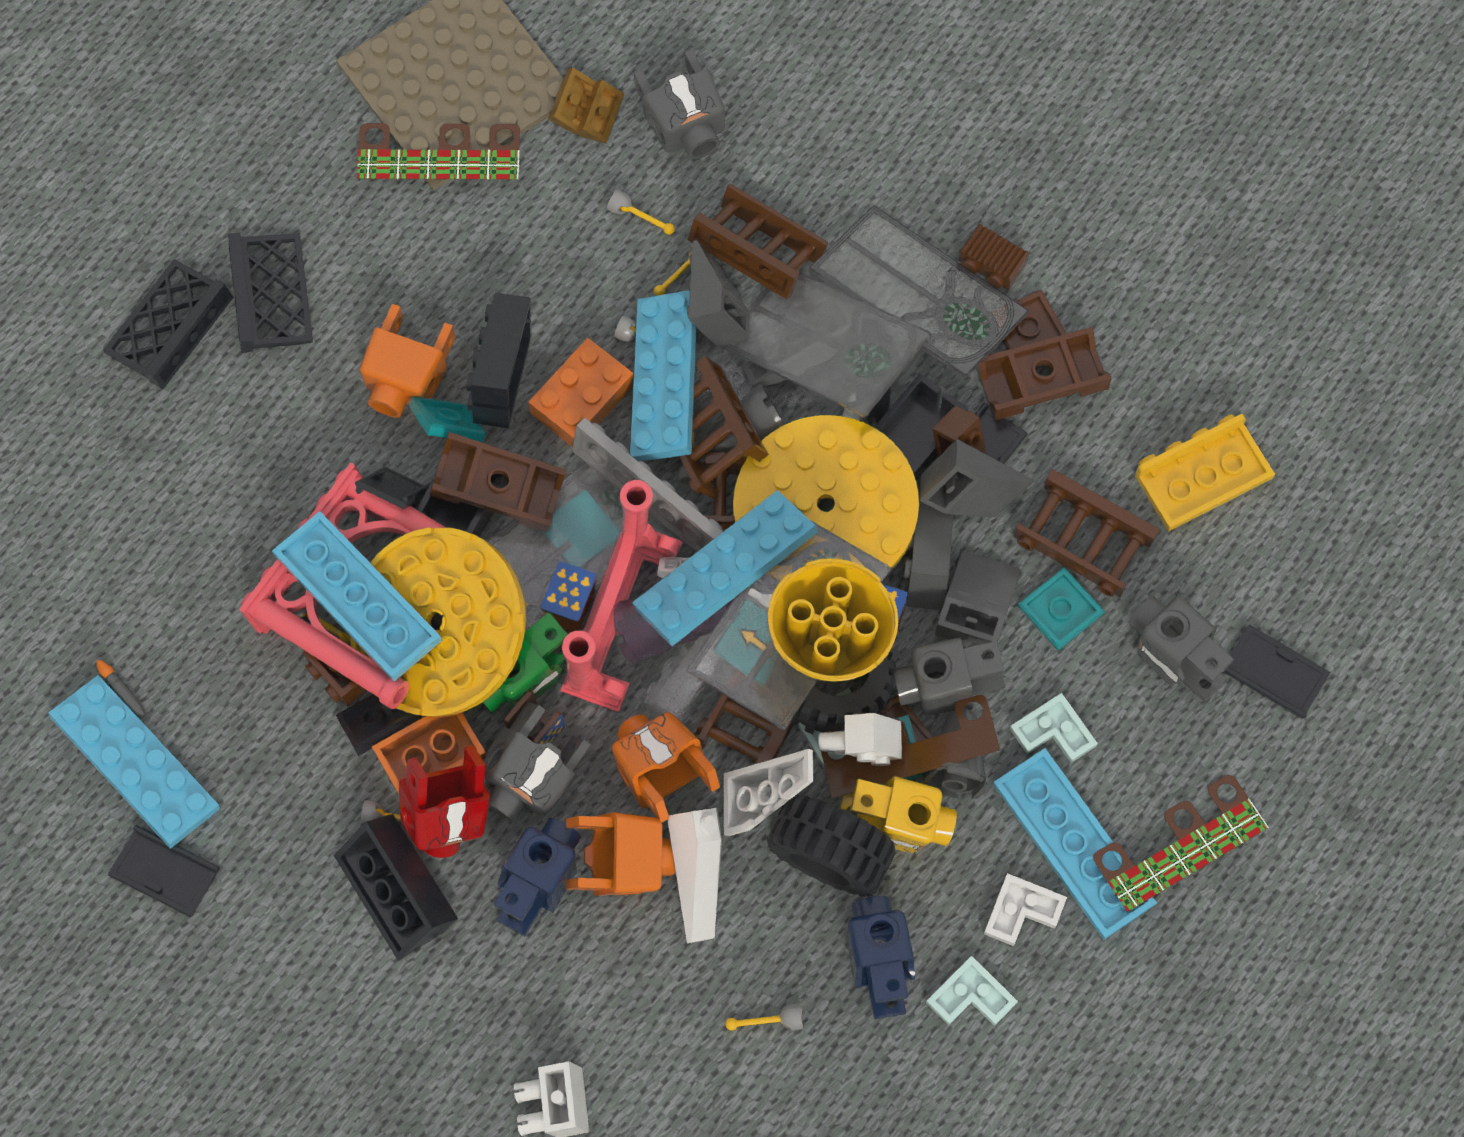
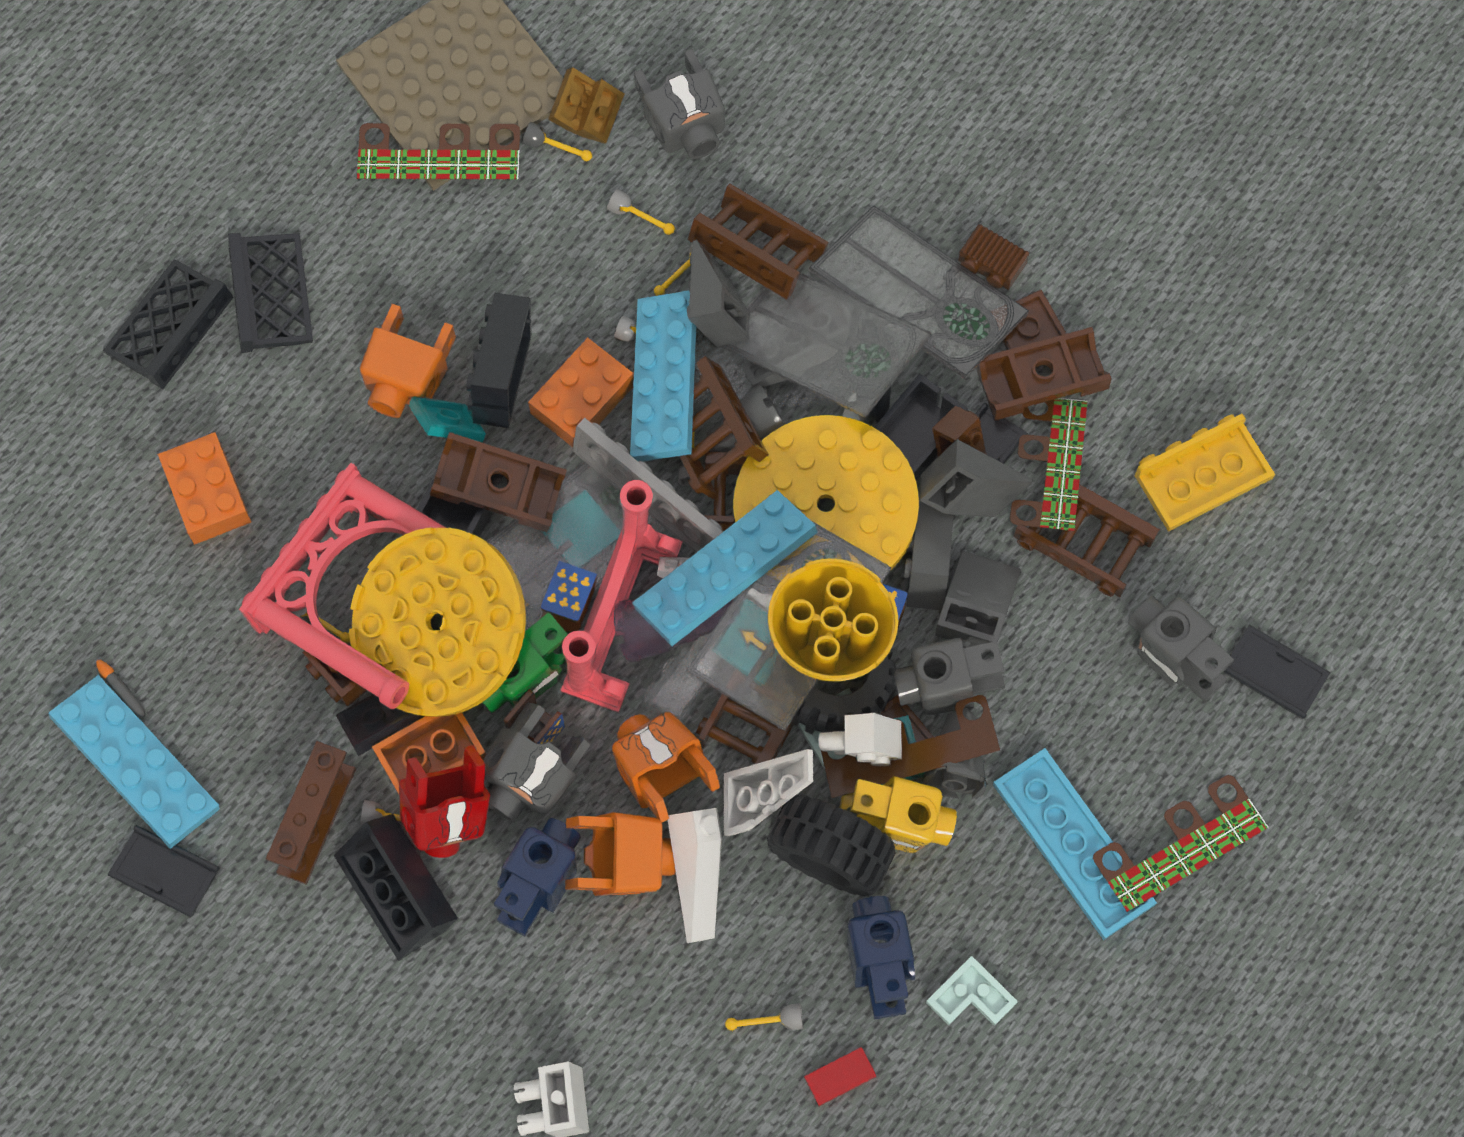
(204, 488): none -> orange brick
(311, 813): none -> reddish brown fence
(357, 596): medium azure plate -> none
(392, 487): black door -> none
(536, 136): none -> hinge
(840, 1076): none -> red tile
(1022, 900): white plate -> none
(1056, 721): light aqua plate -> none
(1061, 608): teal tile -> none
(1063, 459): none -> piece

